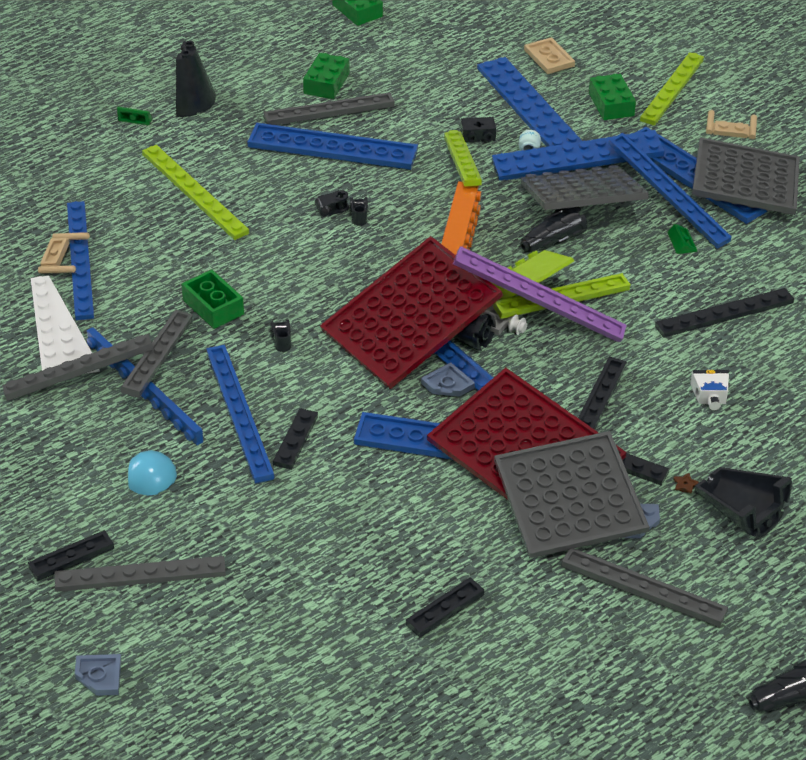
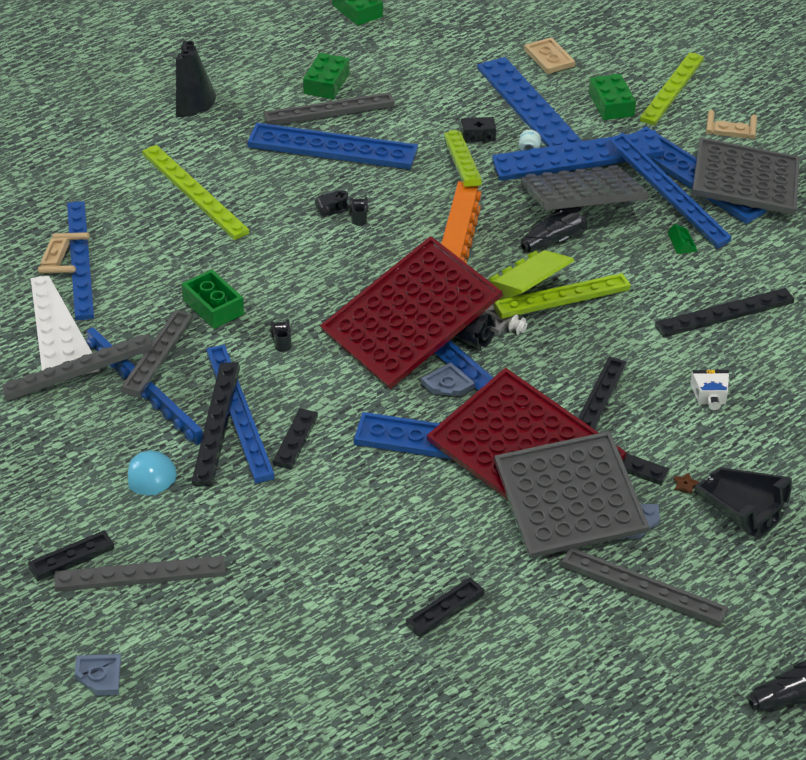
(134, 116): green slope -> none
(216, 424): none -> black plate
(539, 294): medium lavender plate -> none

